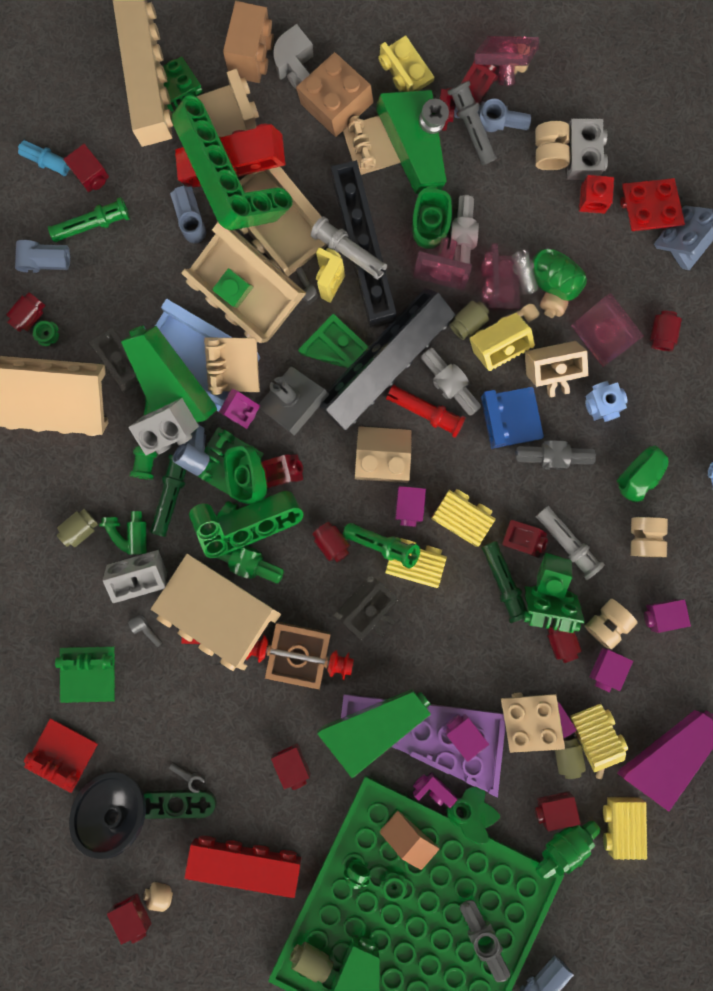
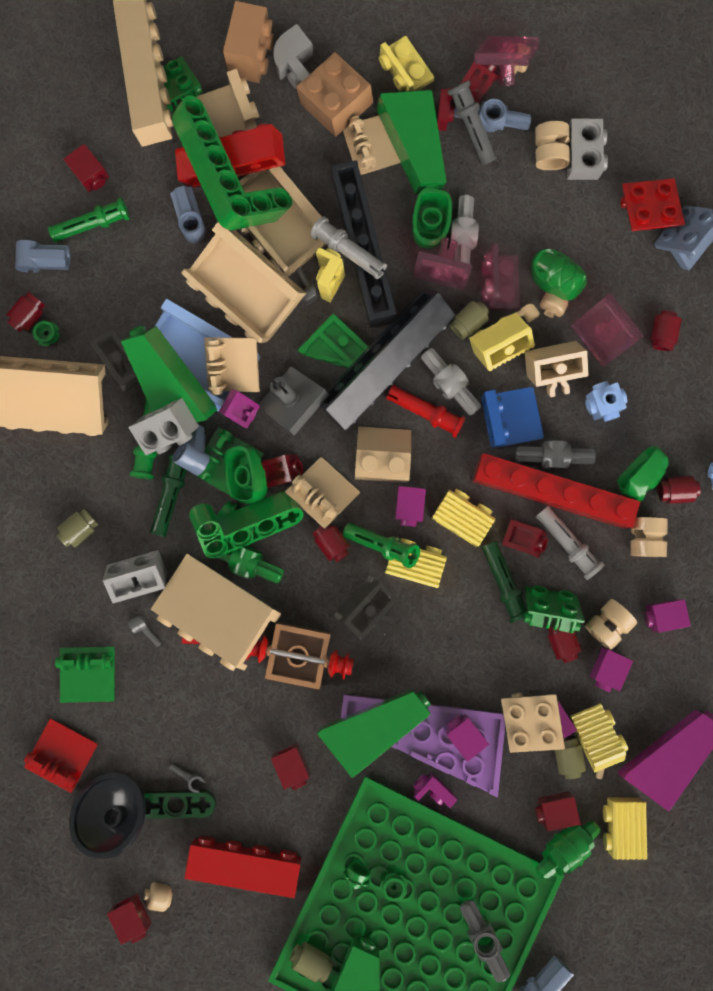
(43, 157): dark azure axle -> none
(136, 533): green plant -> none
(232, 288): green brick -> none
(322, 492): none -> tan hinge
(408, 841): nougat slope -> none
(433, 123): flat silver wheel -> none
(476, 815): green plate -> none
(523, 267): clear pin -> none
(554, 576): green brick -> none
(556, 491): none -> red brick
(596, 194): red brick -> none
(678, 489): none -> dark red brick

